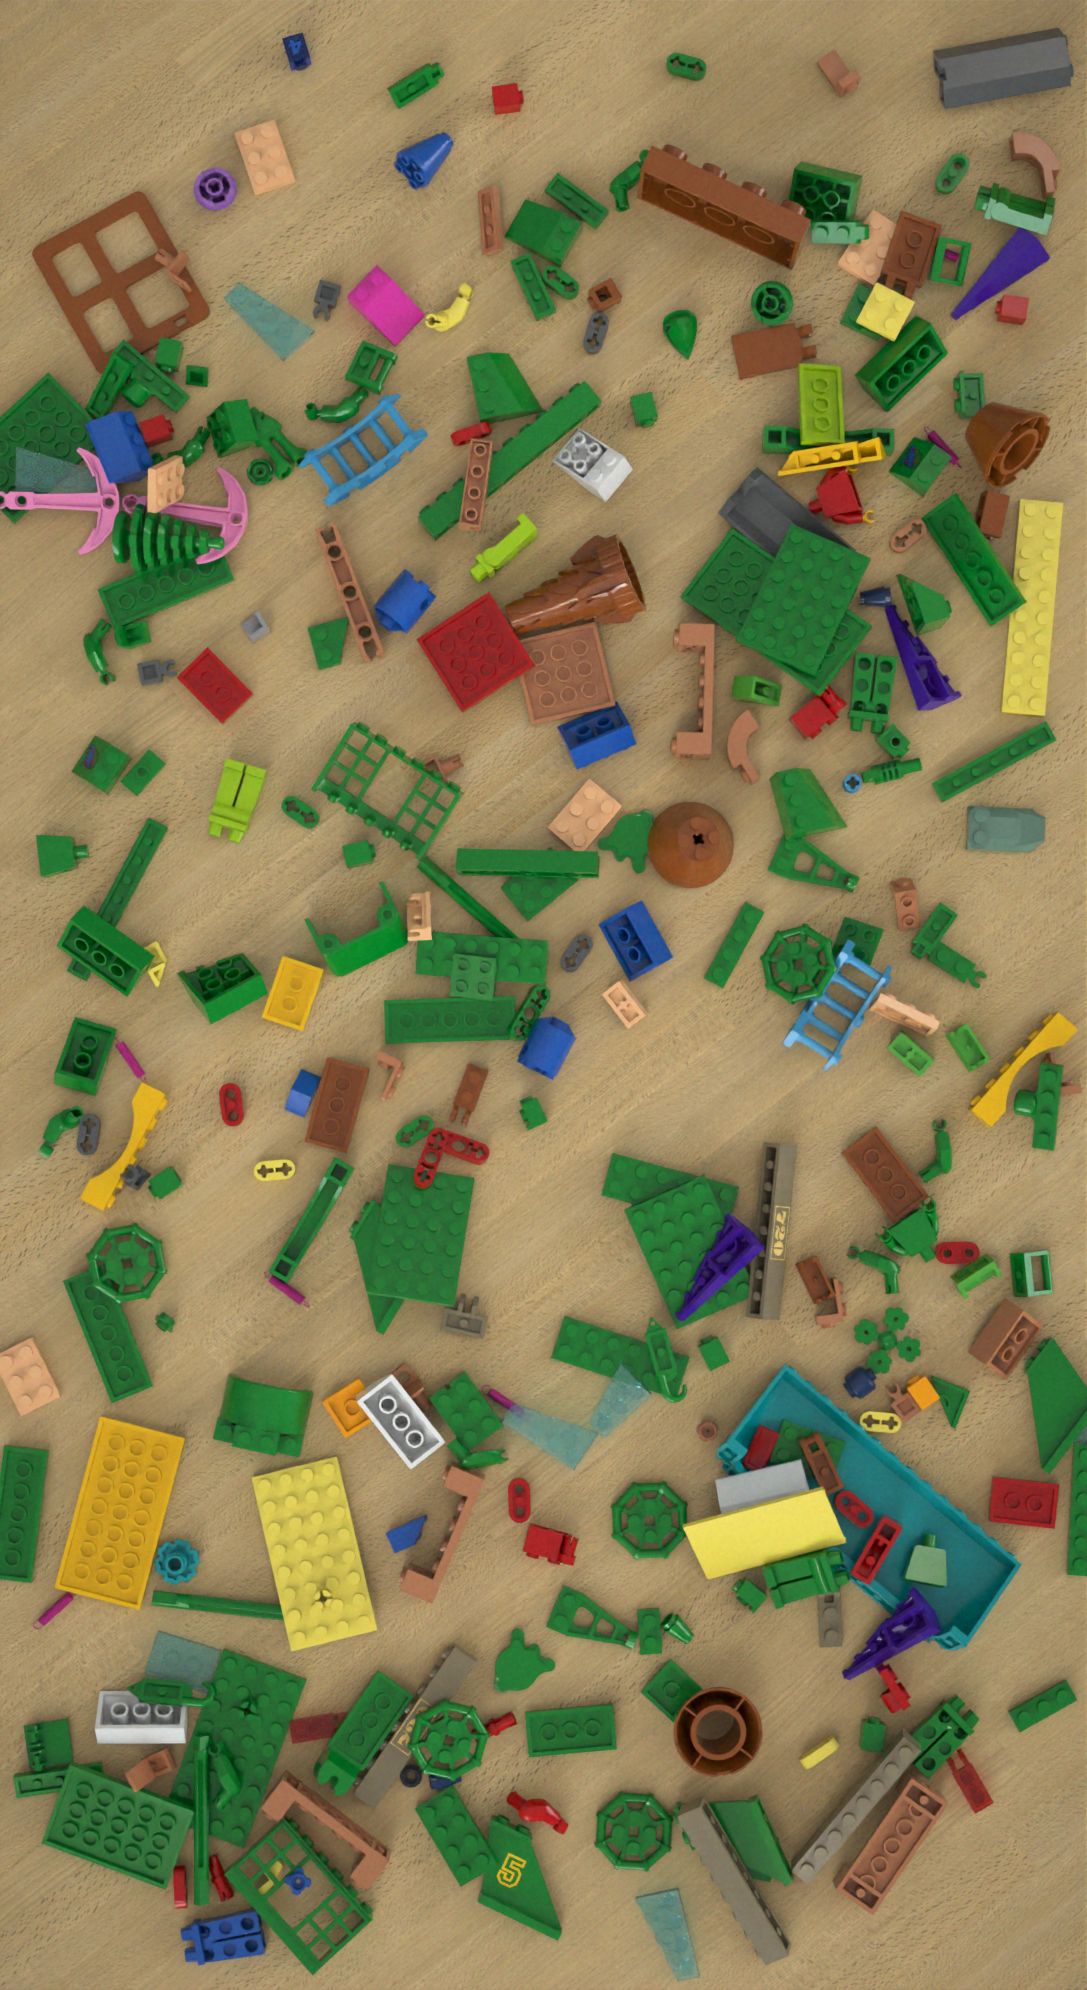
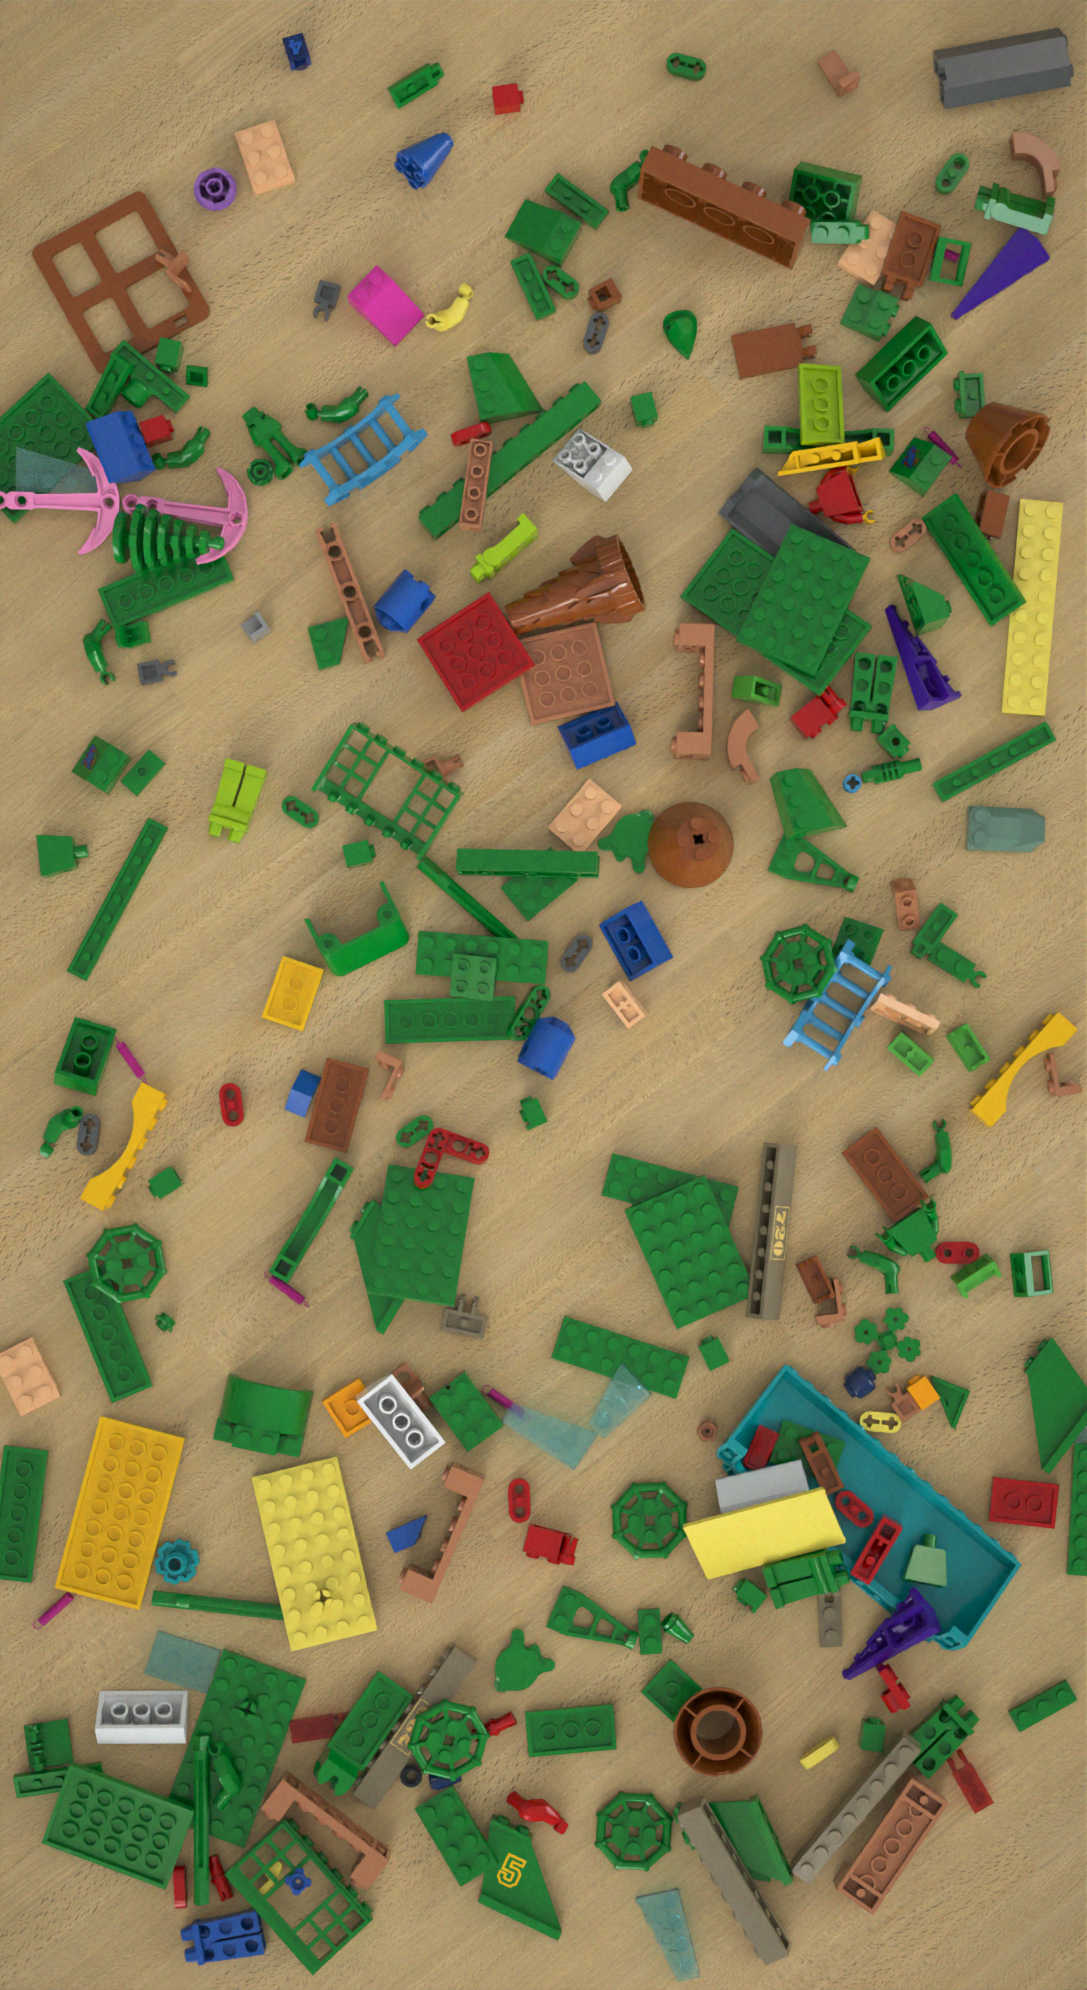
(105, 950): green slope -> none
(135, 1176): dark grey plate -> none
(150, 1768): nougat bracket -> none
(158, 964): light yellow slope -> none
(165, 483): light nougat plate -> none
(169, 1693): green plate -> none
(215, 685): red plate -> none
(224, 986): green wedge -> none
(232, 427): green slope -> none
(275, 1175): light yellow beam -> none
(276, 327): clear light blue wing -> none
(364, 364): green plate -> none
(419, 917): light nougat hinge -> none
(469, 1092): dark orange hinge -> none
(475, 1460): green arm -> none
(490, 220): nougat plate -> none
(663, 1360): green plate -> none
(731, 1252): dark purple wedge -> none
(734, 945): green plate -> none
(771, 303): green cone -> none
(876, 597): dark blue cone -> none
(885, 312): light yellow plate -> none
(1005, 1339): nougat slope -> none
(1012, 309): red brick -> none
(1042, 1105): green plate -> none

